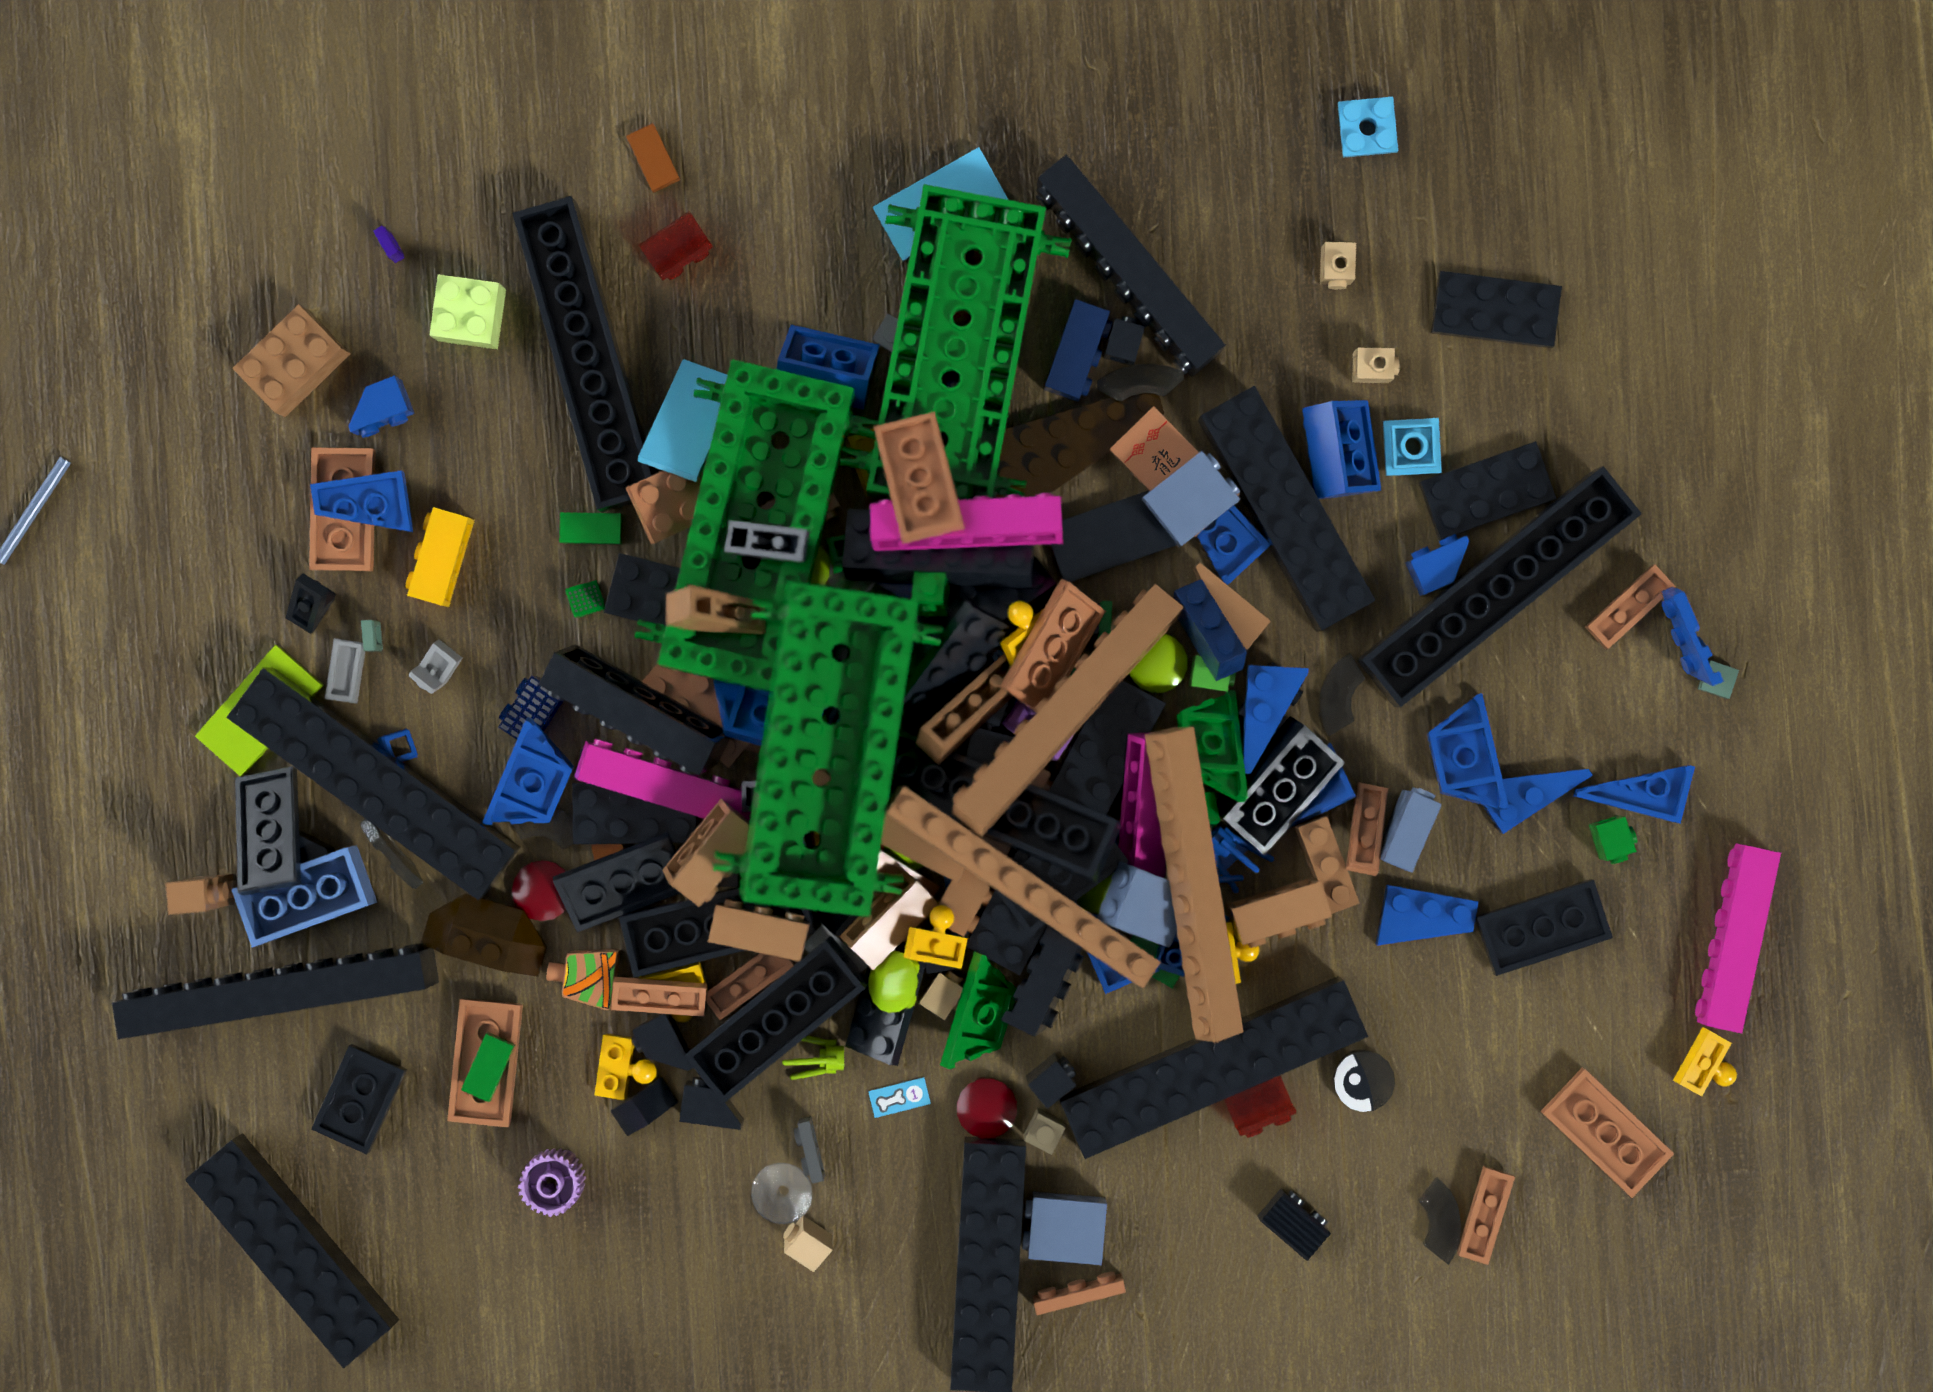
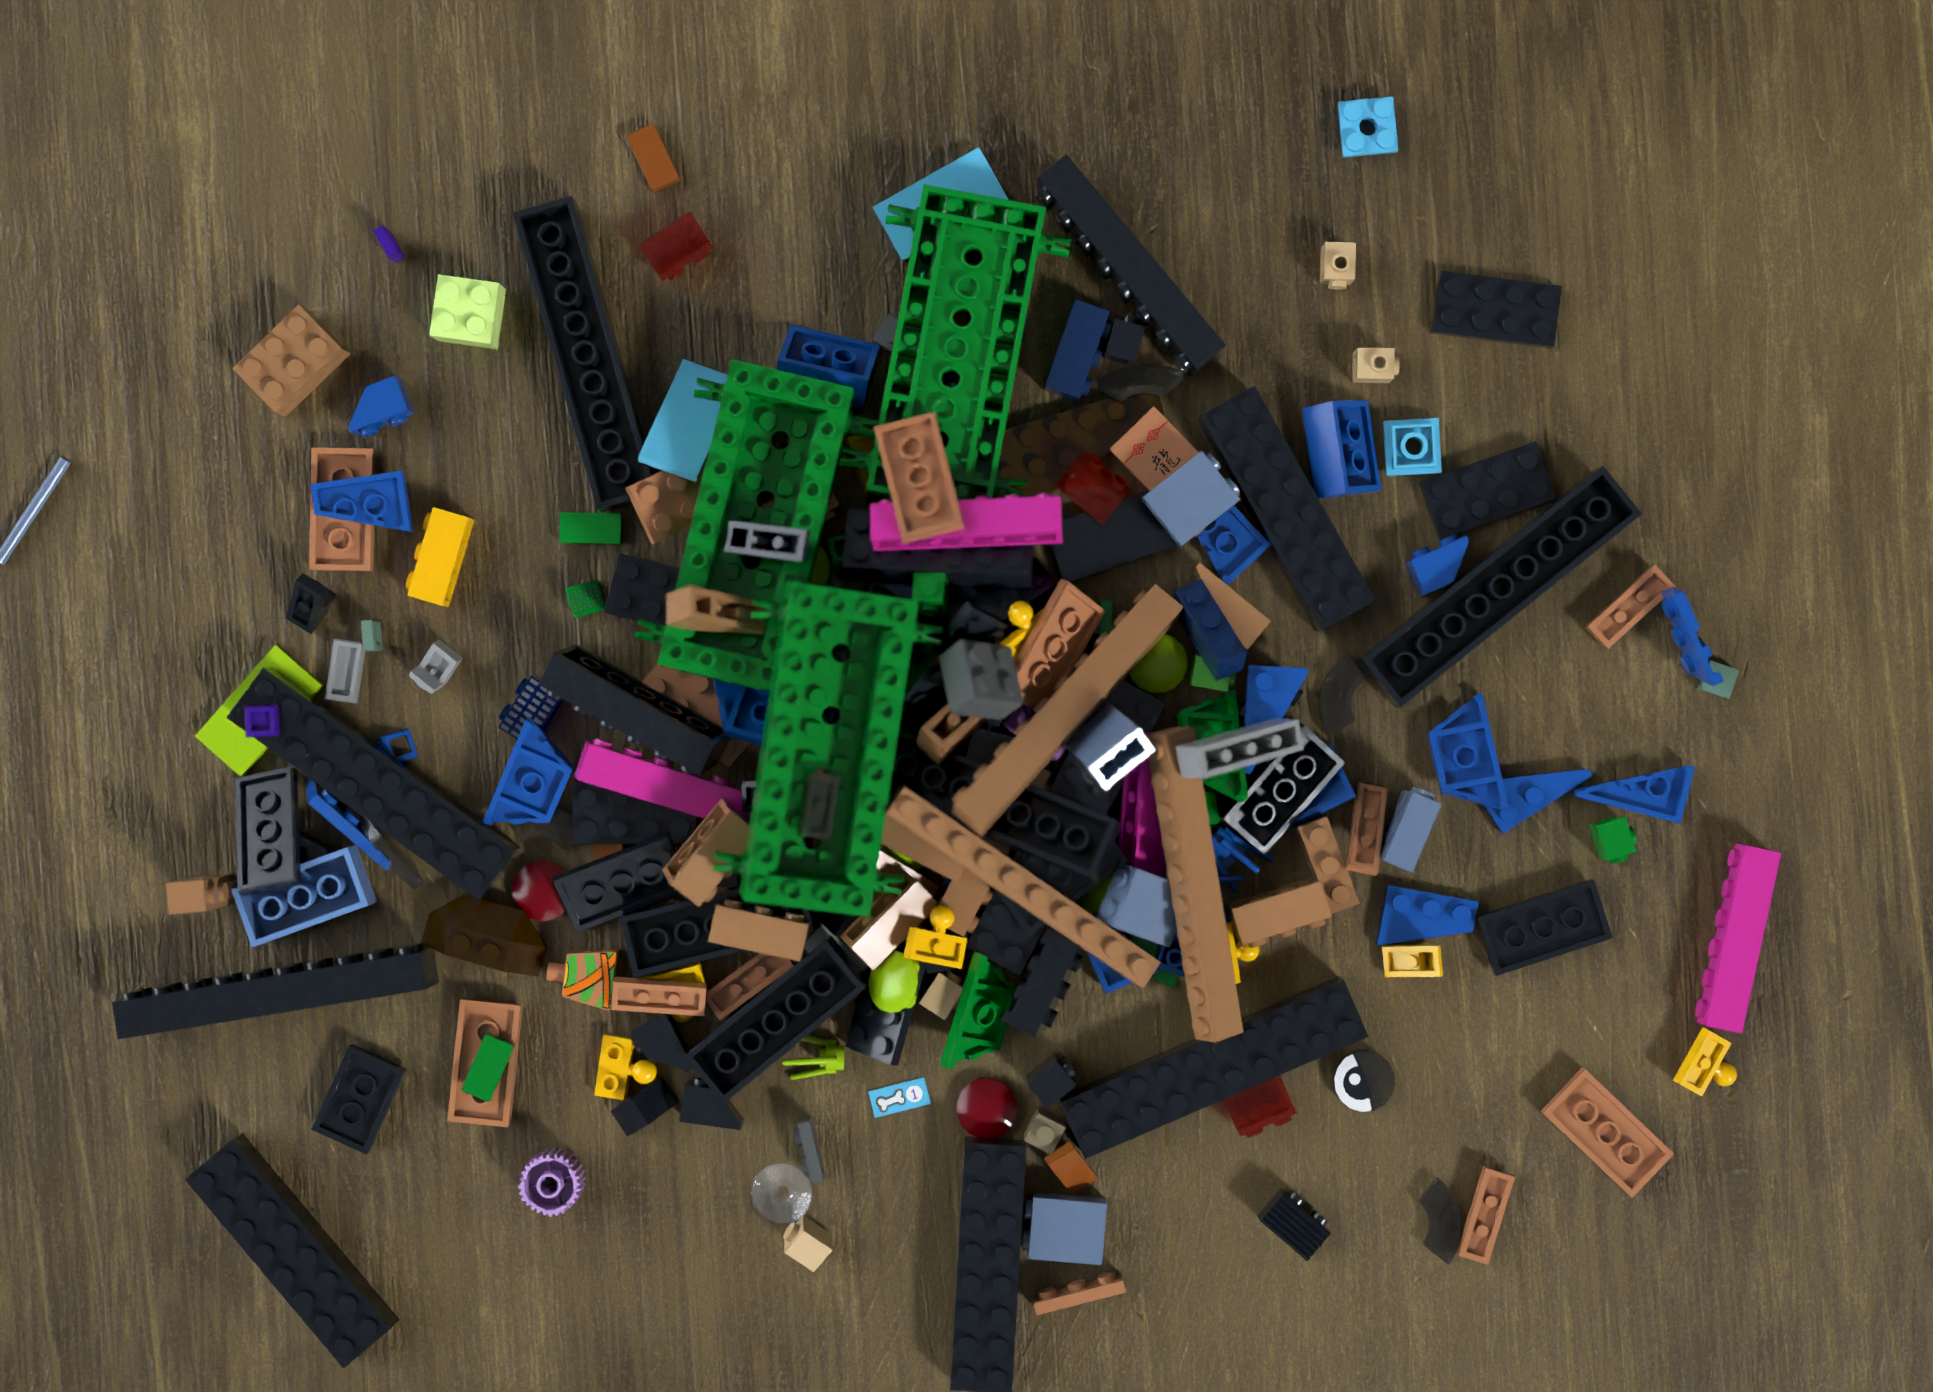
(262, 721): none -> dark purple tile
(343, 819): none -> blue wing
(818, 805): none -> clear smoke plate
(981, 680): none -> dark grey brick
(1071, 1168): none -> dark orange tile
(1093, 487): none -> clear red bracket
(1108, 746): none -> sand blue brick
(1239, 748): none -> light grey brick
(1412, 960): none -> yellow slope

